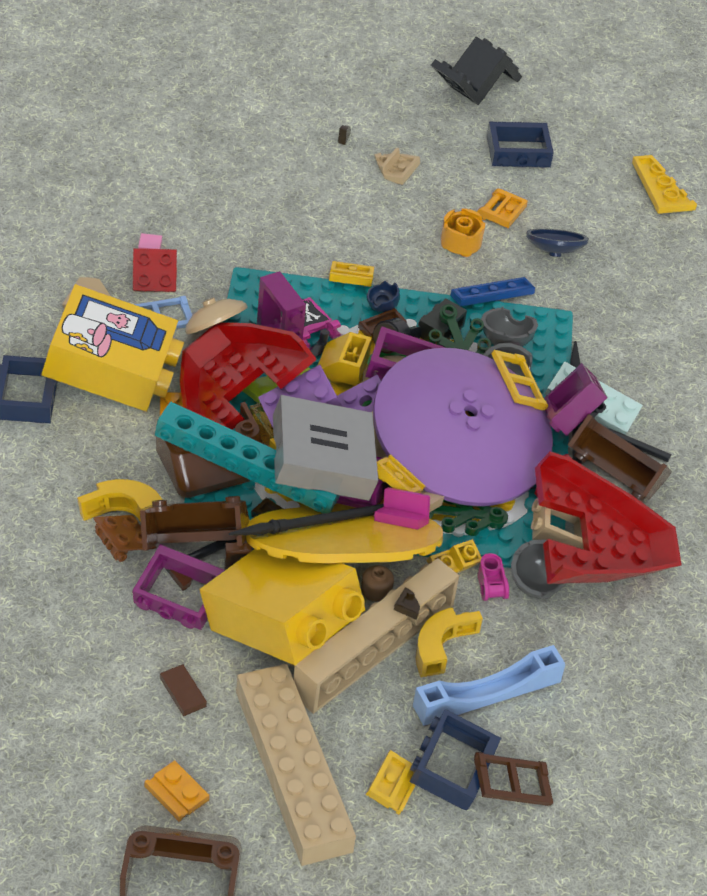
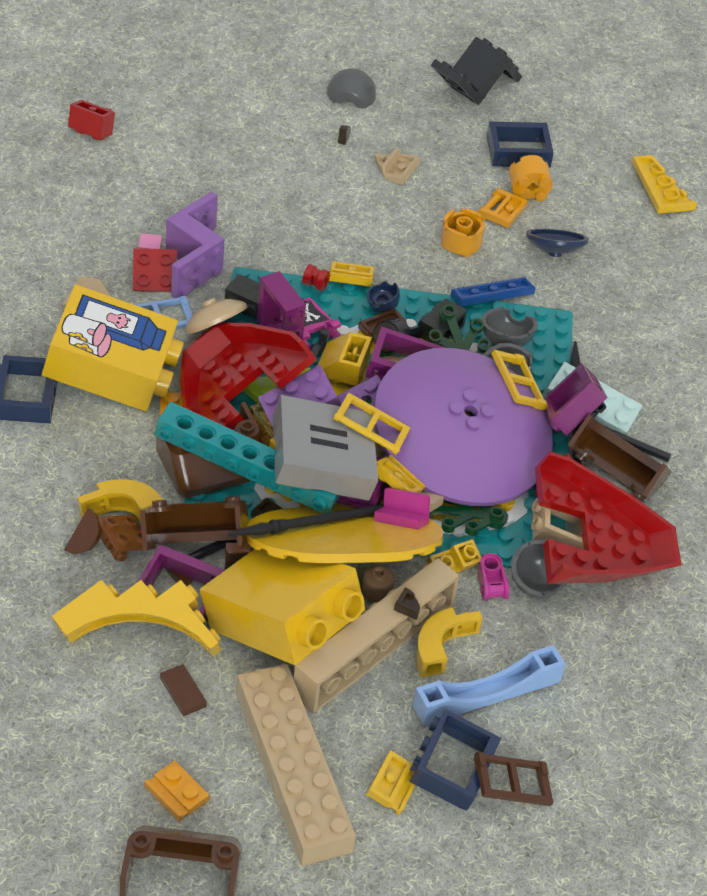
(86, 534): none -> reddish brown tile
(91, 119): none -> red brick
(140, 603): none -> yellow arch
(198, 247): none -> medium lavender bracket
(244, 290): none -> pearl dark grey brick
(316, 277): none -> red wheel
(352, 85): none -> dark grey cylinder
(377, 414): none -> yellow window
(531, 178): none -> light orange brick

